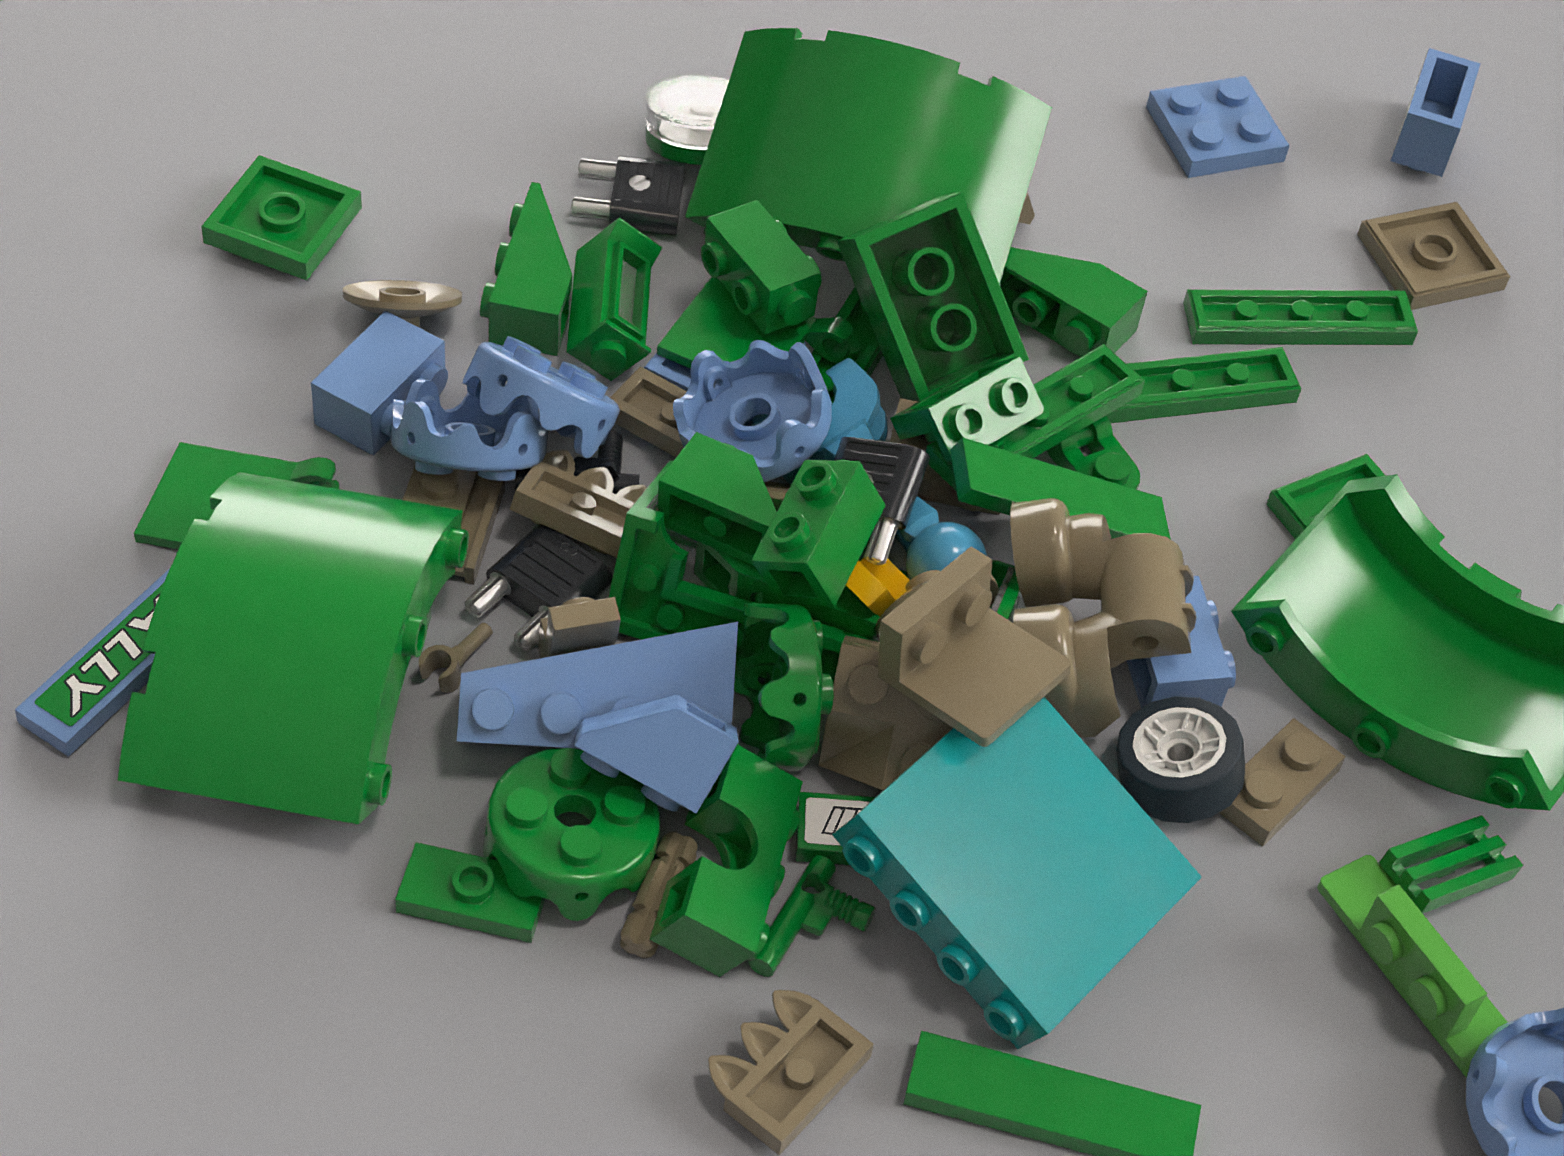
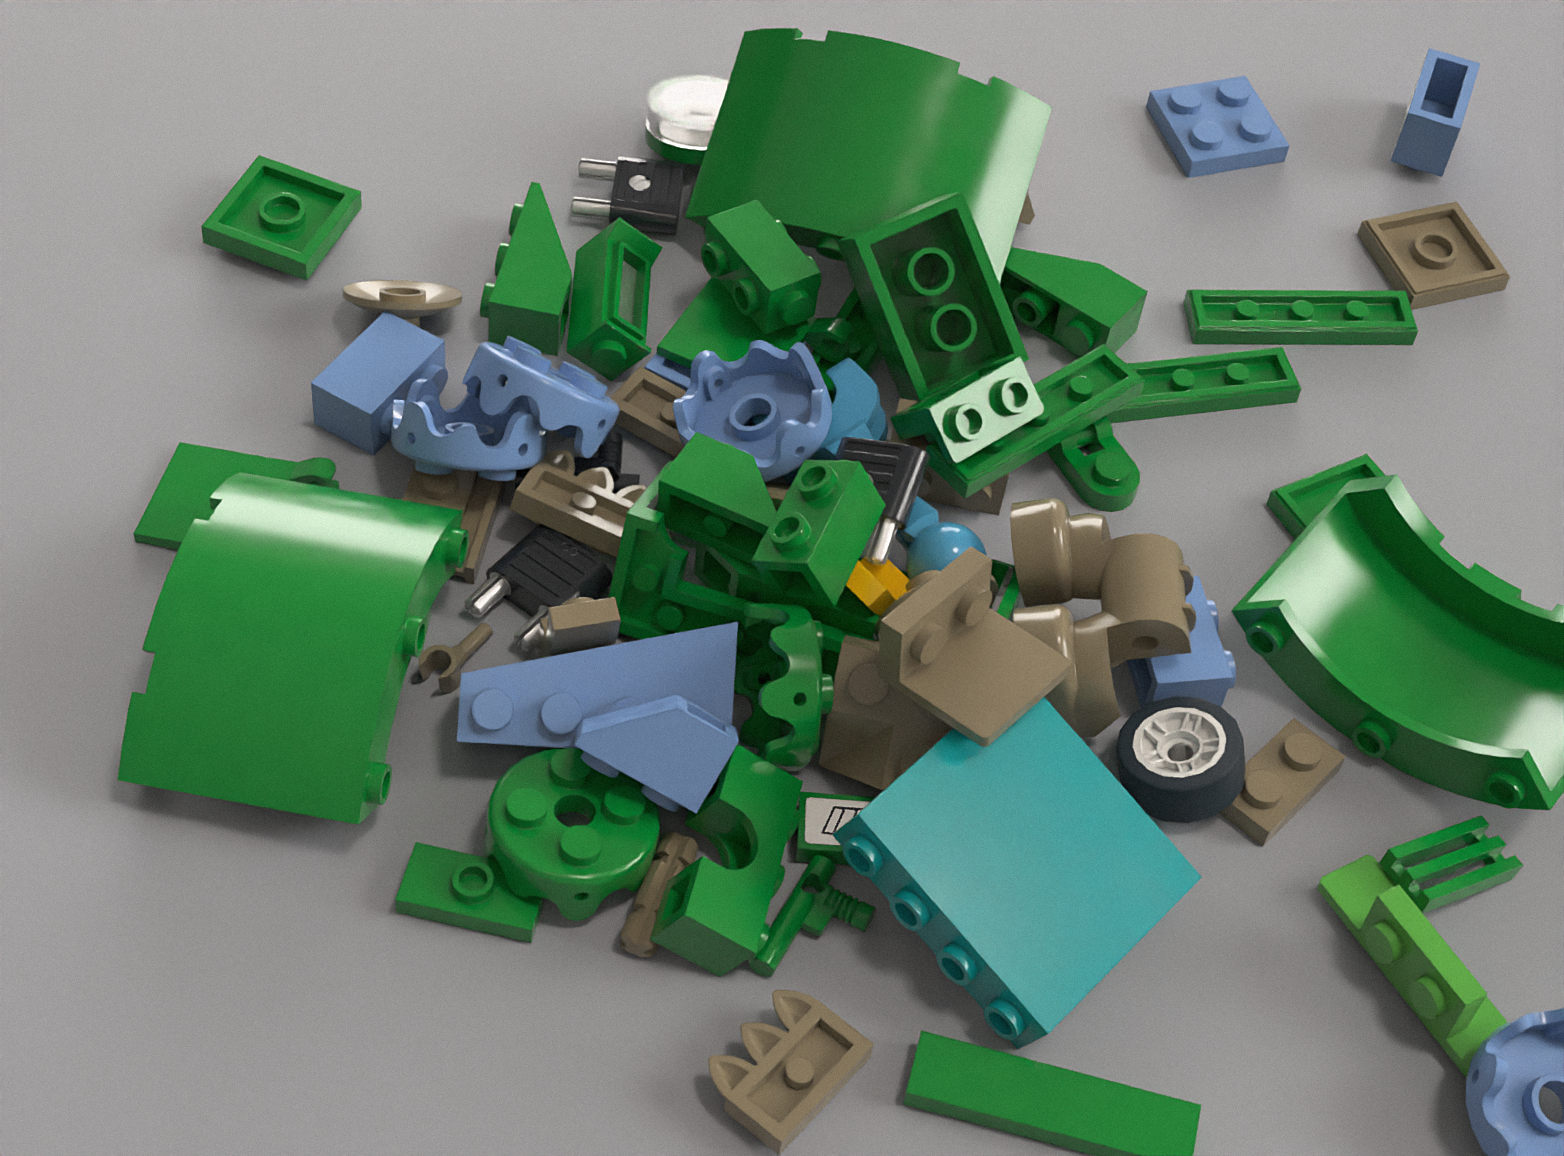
(94, 680): tile -> none
(998, 478): green tile -> none

